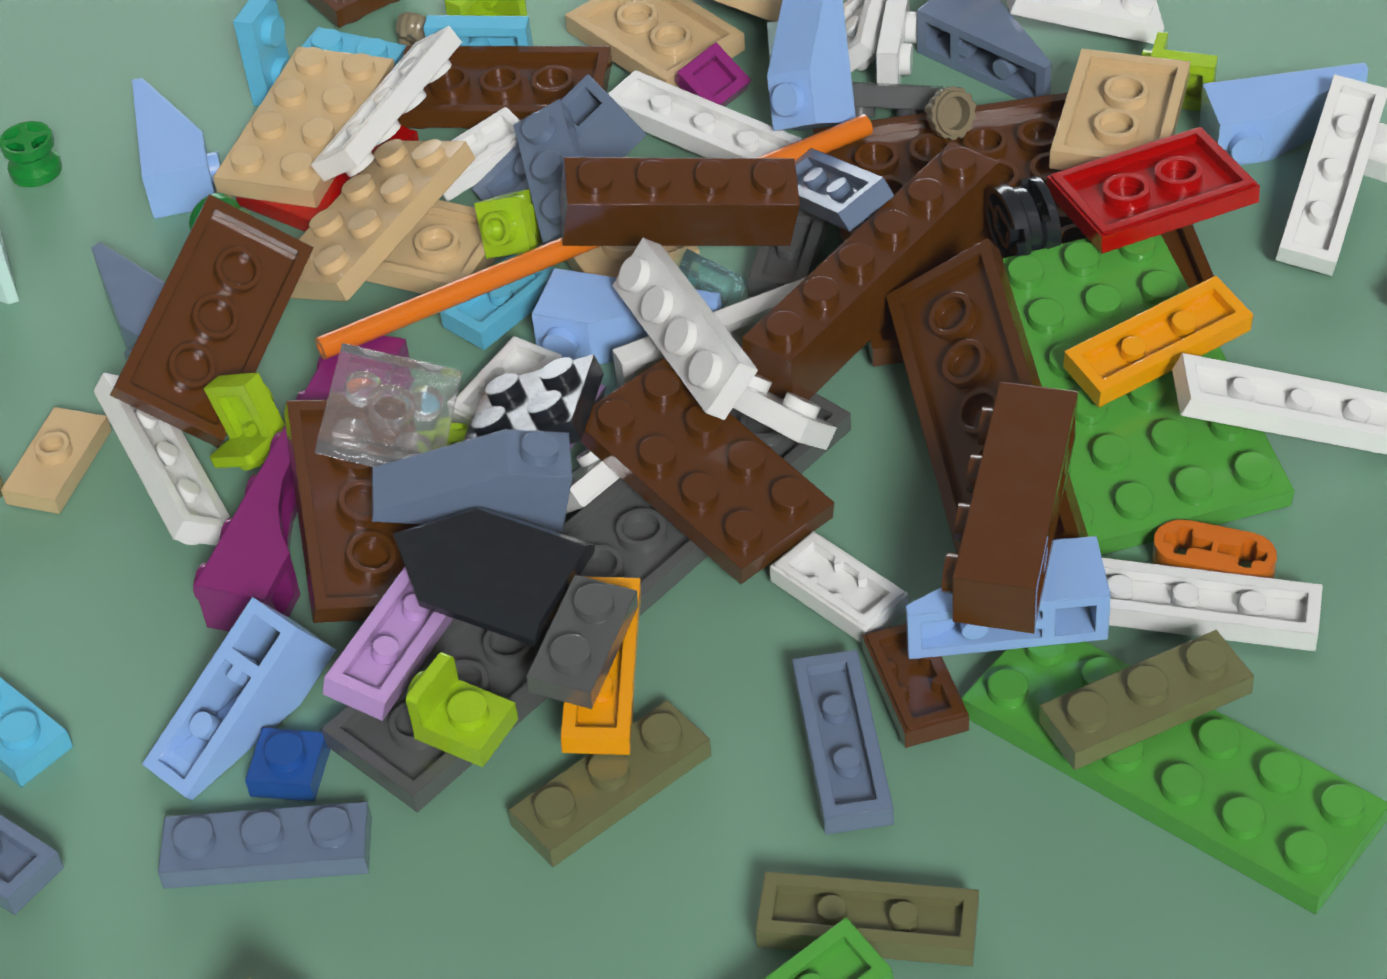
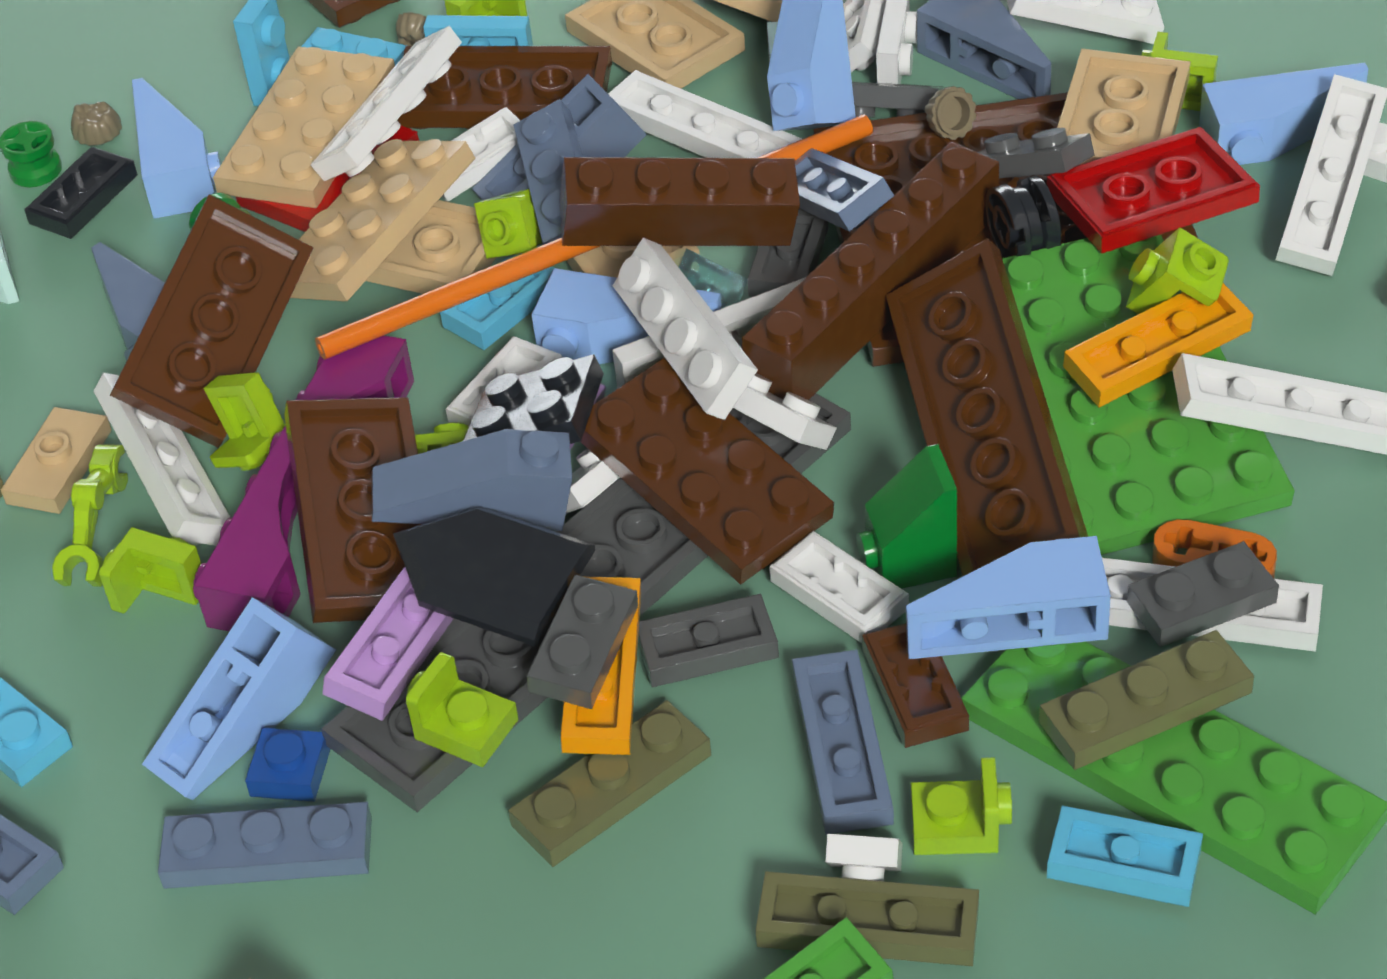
(81, 192): none -> black plate
(87, 499): none -> lime piece
(95, 123): none -> dark tan piece
(149, 564): none -> lime bracket
(386, 407): clear plate -> none
(707, 640): none -> dark grey plate
(713, 76): magenta plate -> none
(863, 855): none -> white plate
(913, 523): none -> green slope
(960, 814): none -> lime bracket
(1013, 507): reddish brown brick -> none
(1045, 153): none -> dark grey plate
(1125, 856): none -> medium azure plate
(1176, 265): none -> lime bracket
(1202, 594): none -> dark grey plate

